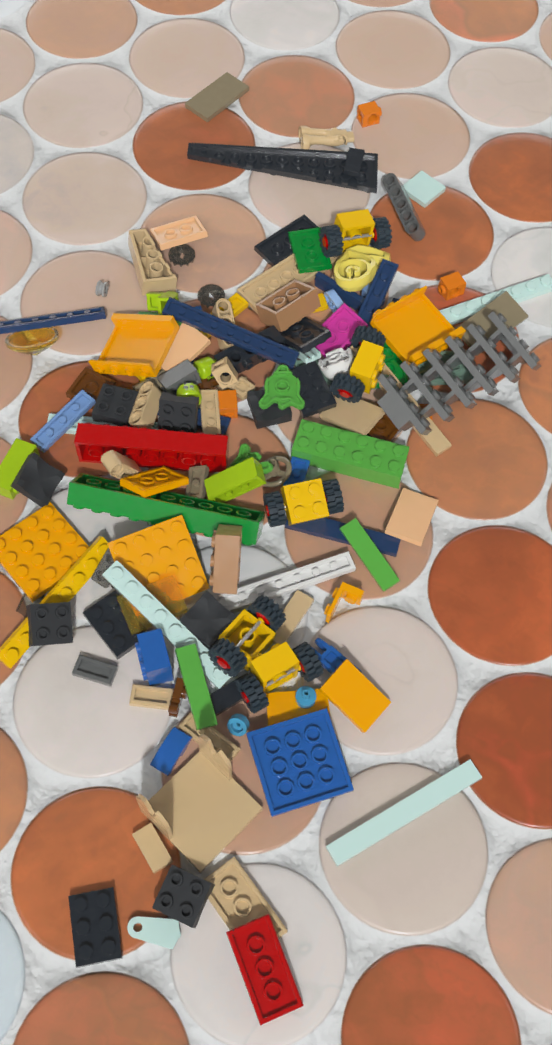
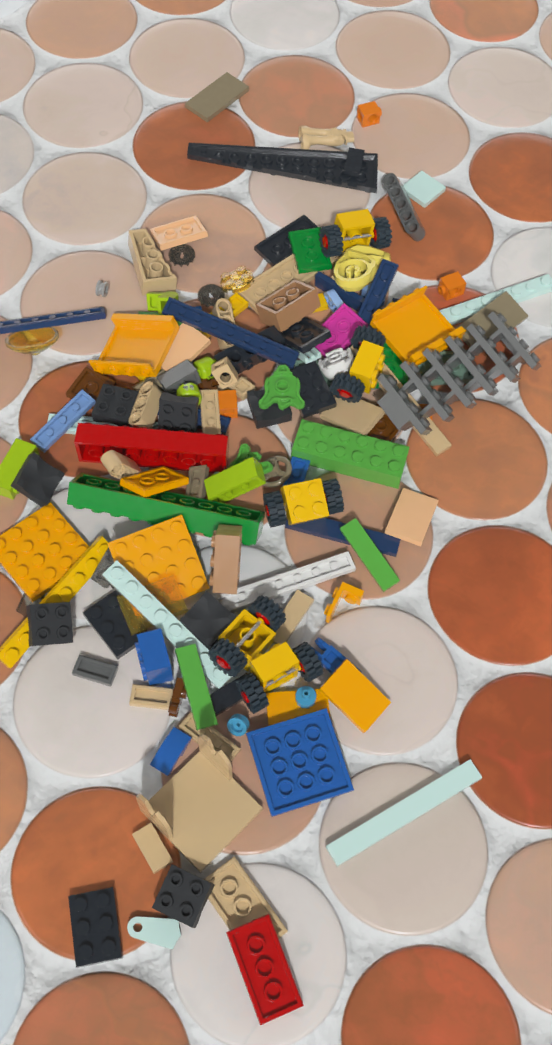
(237, 280): none -> clear yellow plate

